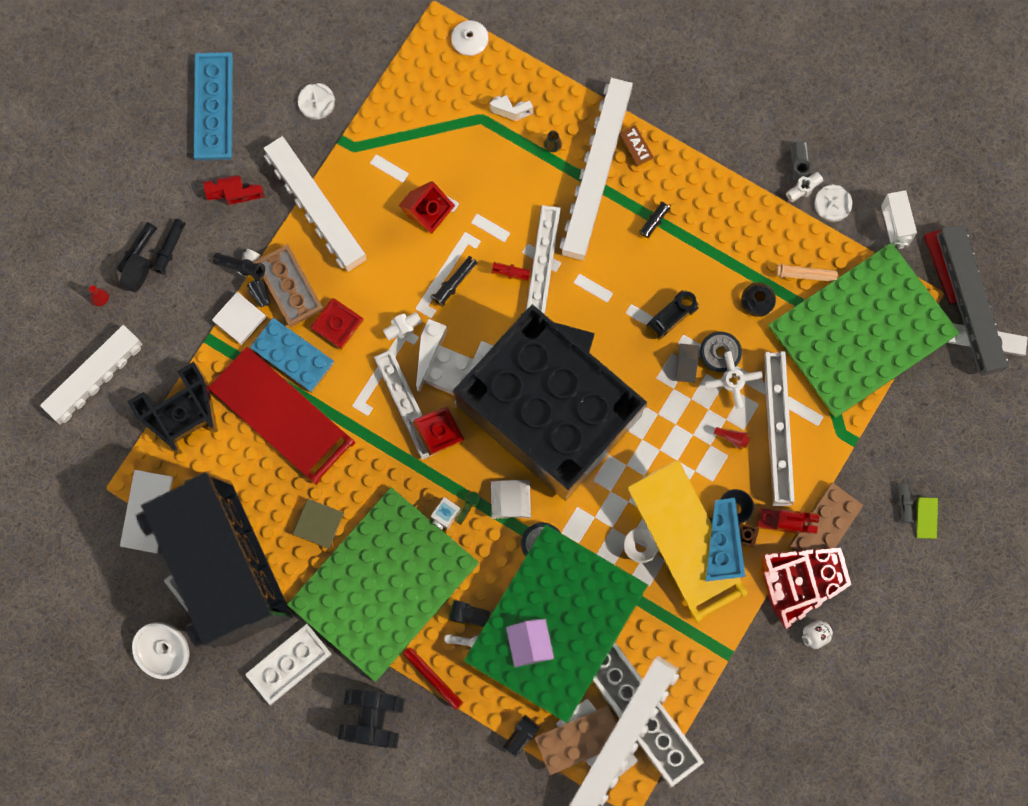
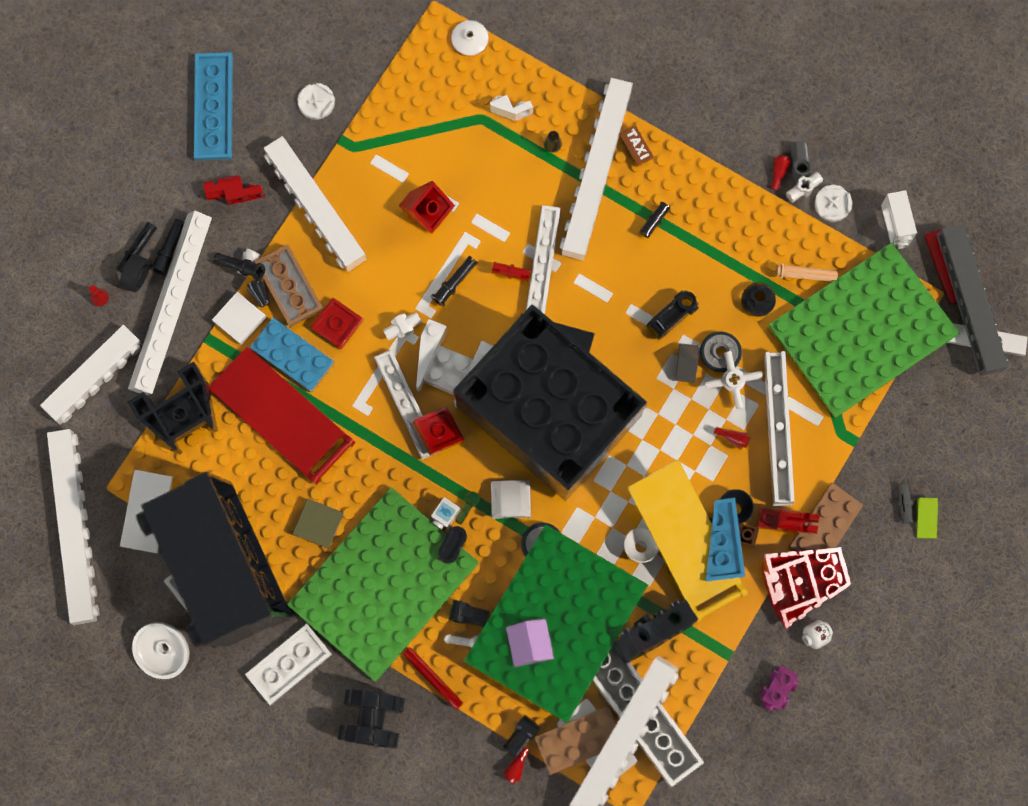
(72, 528): none -> white brick
(169, 303): none -> white brick
(452, 545): none -> black tile
(514, 770): none -> red cone
(650, 634): none -> black brick
(776, 693): none -> magenta brick
(780, 166): none -> red cone

